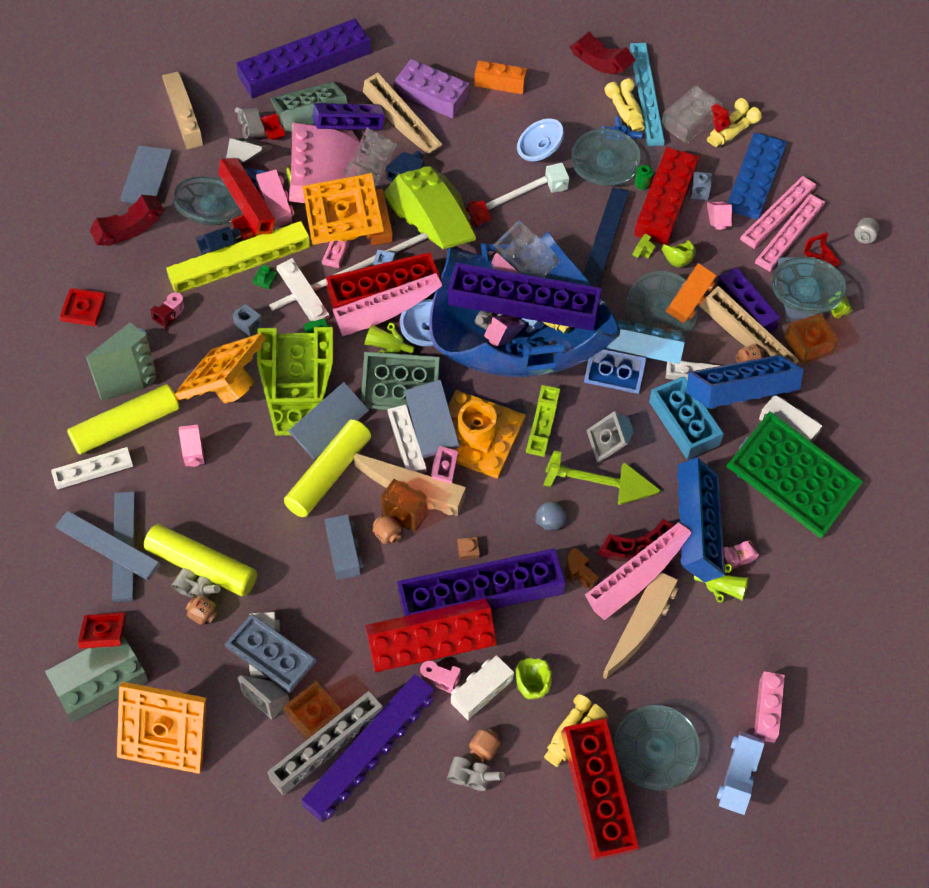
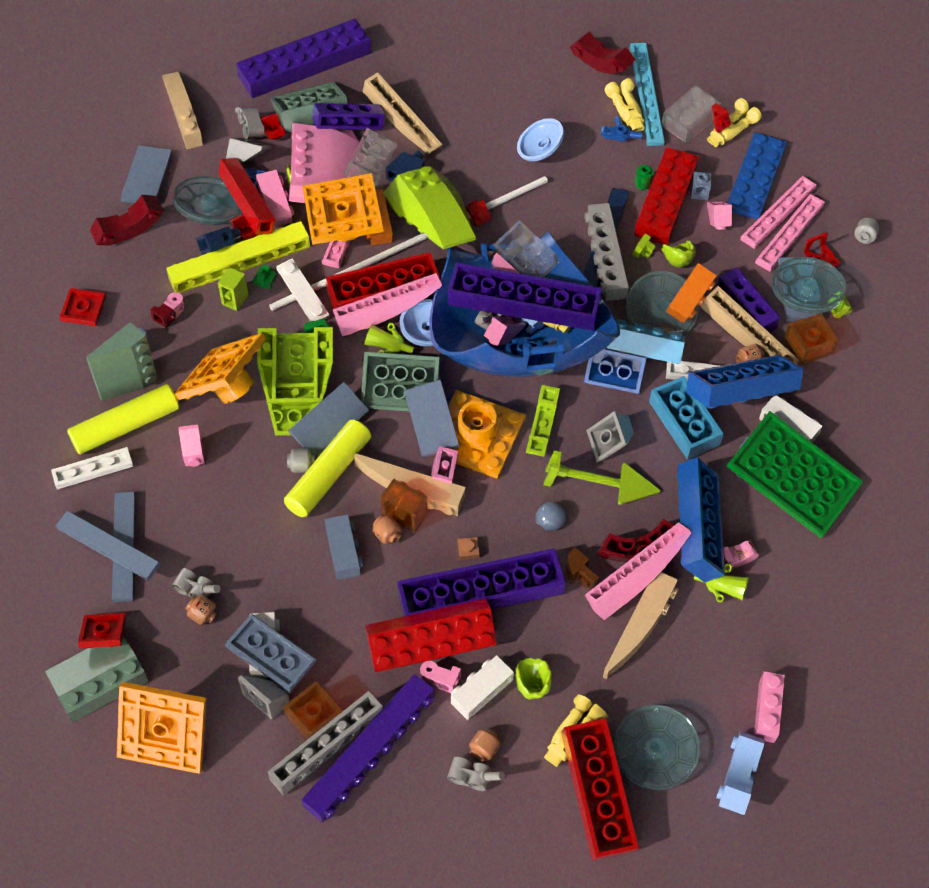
(200, 560): neon yellow cylinder -> none
(233, 289): none -> lime brick
(252, 323): sand blue brick -> none
(300, 460): none -> light grey head
(383, 257): light blue tile -> none
(406, 439): white plate -> none
(432, 88): medium lavender brick -> none
(500, 77): orange brick -> none
(557, 177): light aqua brick -> none
(605, 157): clear light blue dish -> none
(607, 252): none -> light grey brick

